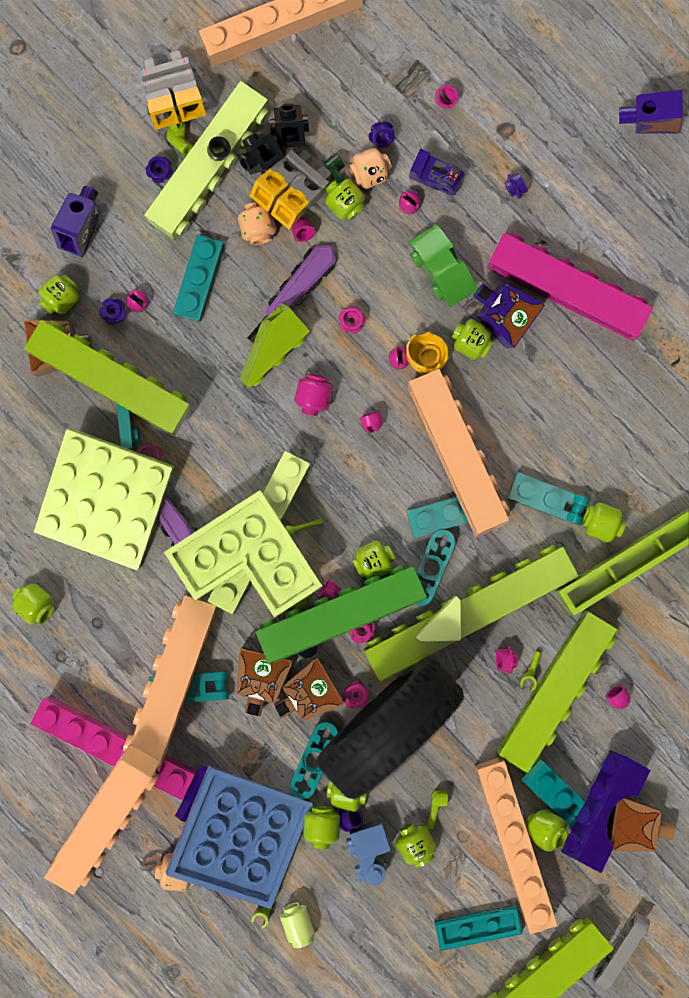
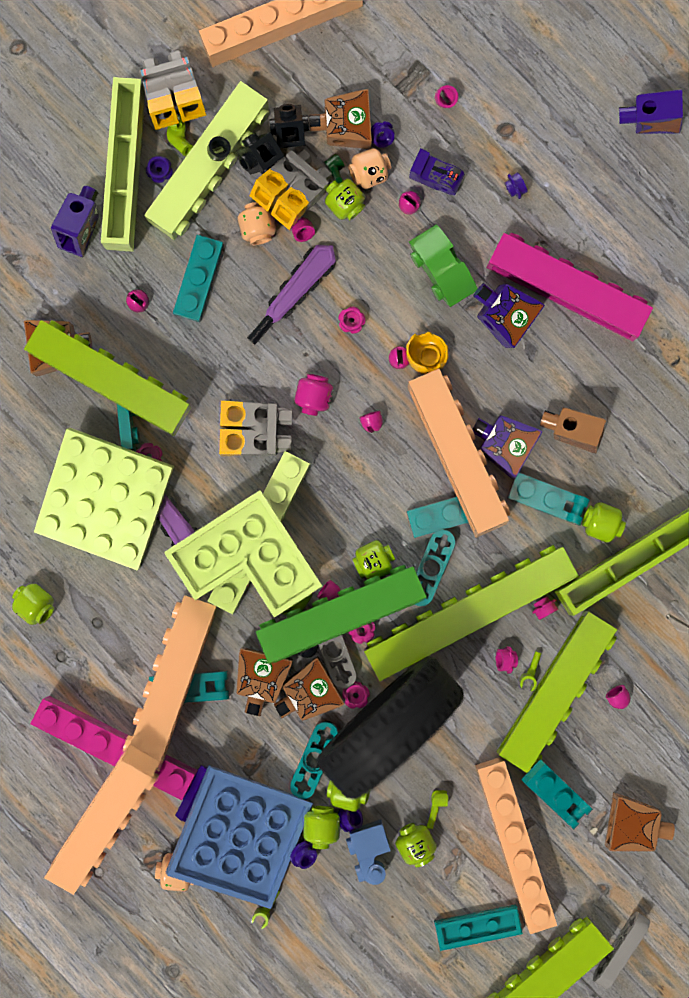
(58, 294): lime head -> none
(113, 318): dark purple plate -> none
(123, 164): none -> yellowish green brick
(260, 437): none -> light grey hips
(274, 339): lime slope -> none
(291, 530): lime hinge -> none
(297, 925): yellowish green brick -> none
(303, 855): none -> dark purple plate
(345, 120): none -> torso
(348, 666): none -> light grey beam
(444, 625): yellowish green slope -> none
(472, 339): lime head -> none
(506, 443): none -> torso
(544, 607): none -> dark pink plate
(547, 830): lime head -> none
(585, 436): none -> medium nougat torso
(589, 838): dark purple arch -> none

